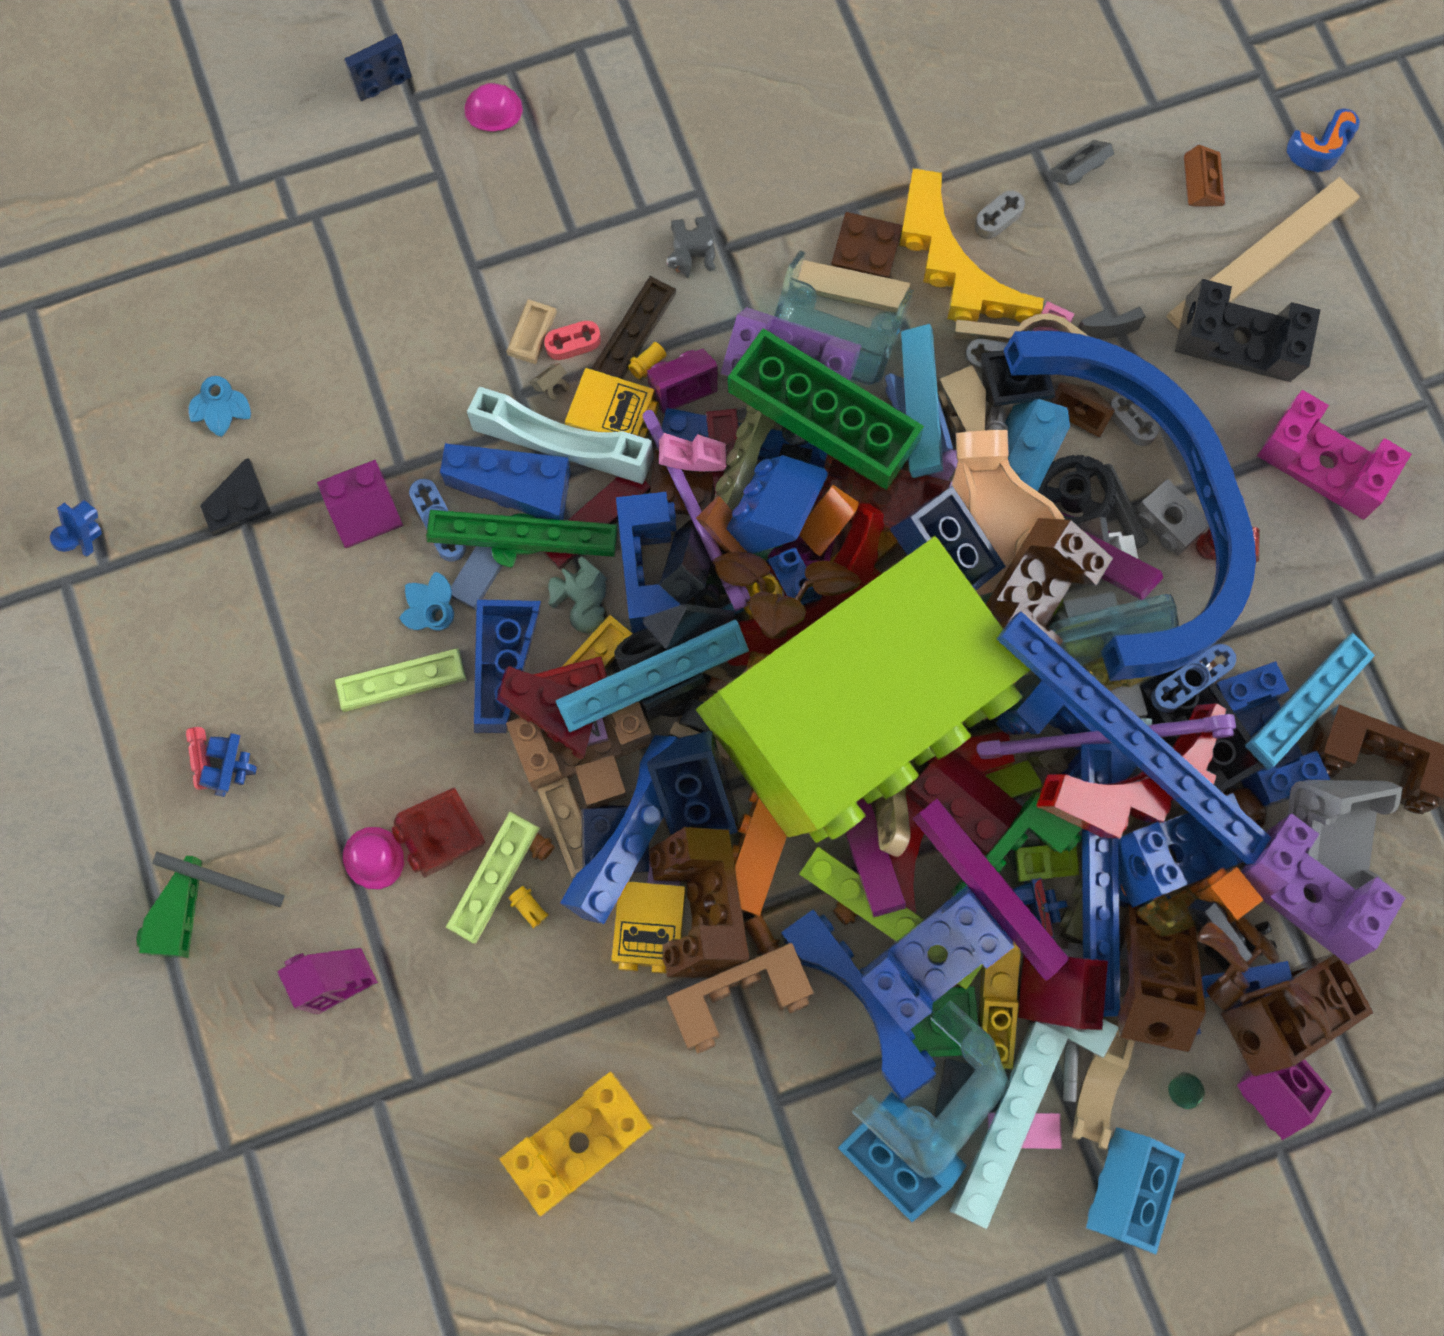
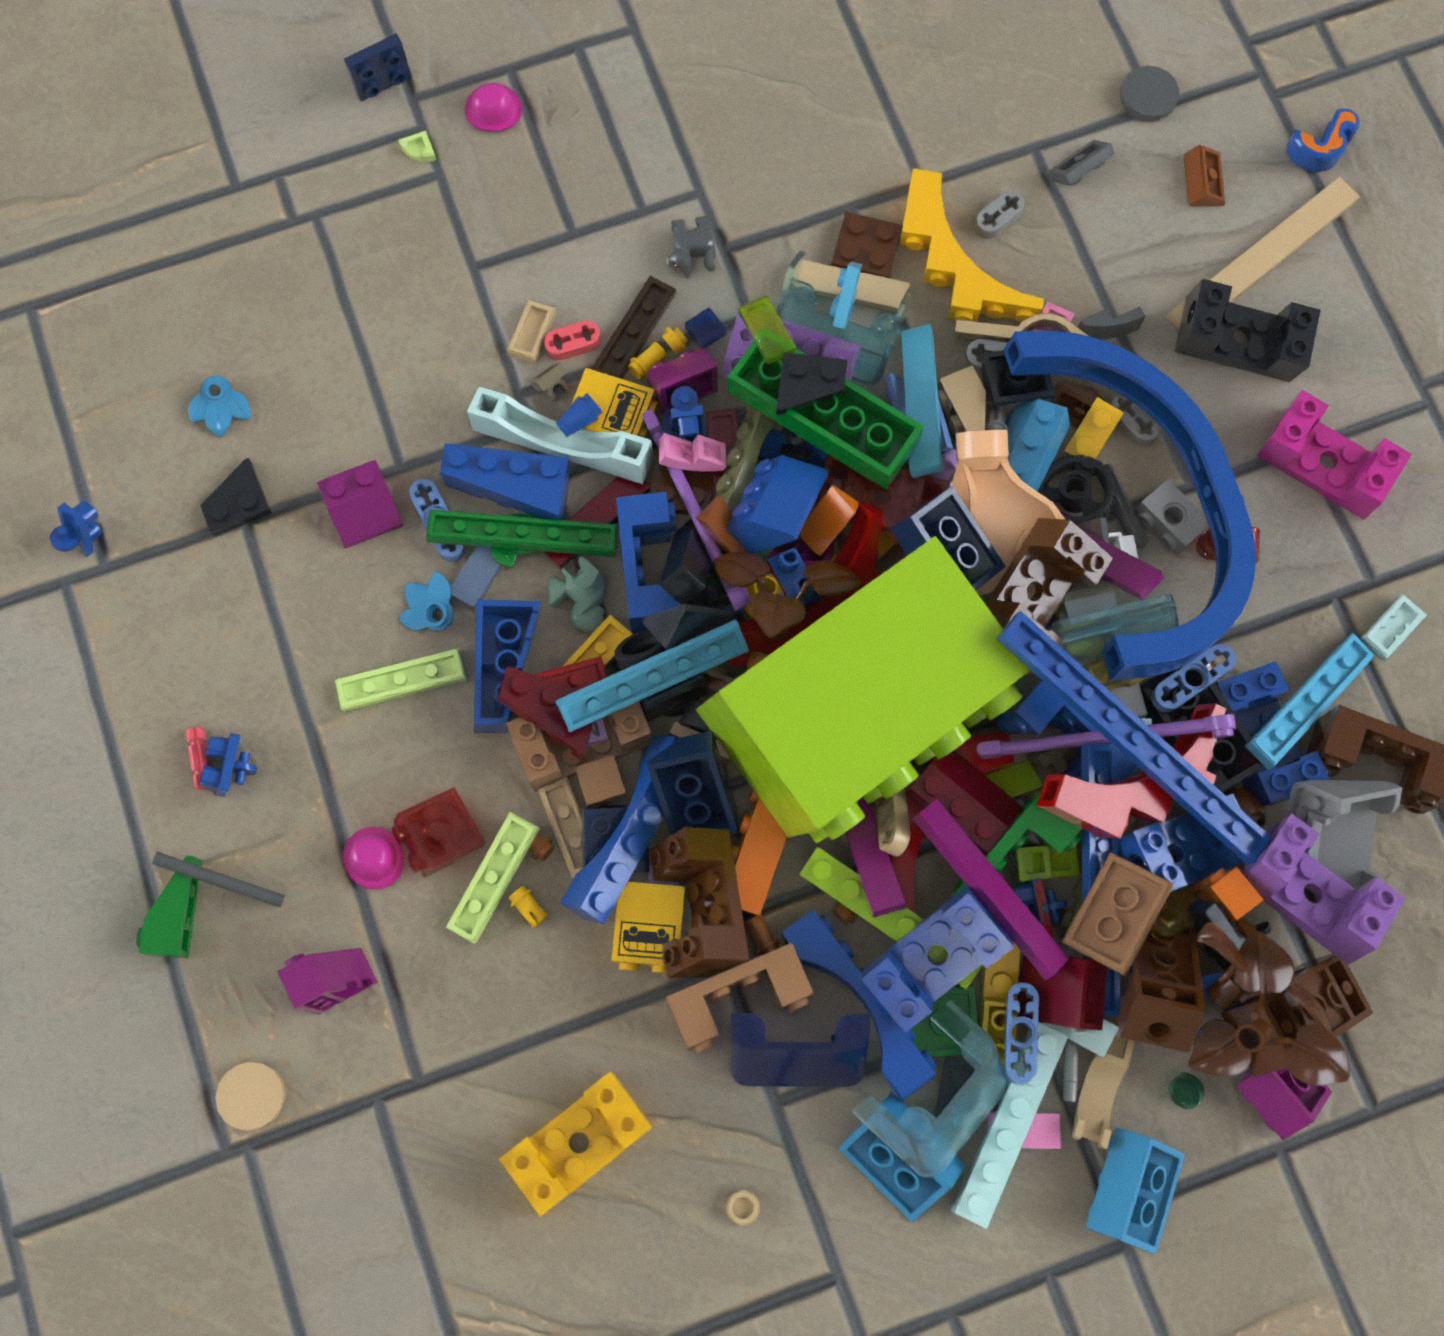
(250, 1096): none -> tan tile
(418, 147): none -> yellowish green tile
(579, 415): none -> blue cone
(675, 339): none -> yellow plate
(686, 411): none -> blue hips
(705, 328): none -> clear blue plate
(742, 1207): none -> tan tile
(766, 329): none -> clear neon green tile
(799, 1063): none -> clear blue windscreen
(809, 379): none -> black wing
(844, 302): none -> medium azure plate
(1031, 1008): none -> medium blue beam
(1094, 429): none -> yellow plate
(1117, 914): none -> medium nougat tile
(1149, 93): none -> dark grey tile
(1226, 1051): none -> reddish brown plant
(1393, 627): none -> light aqua plate

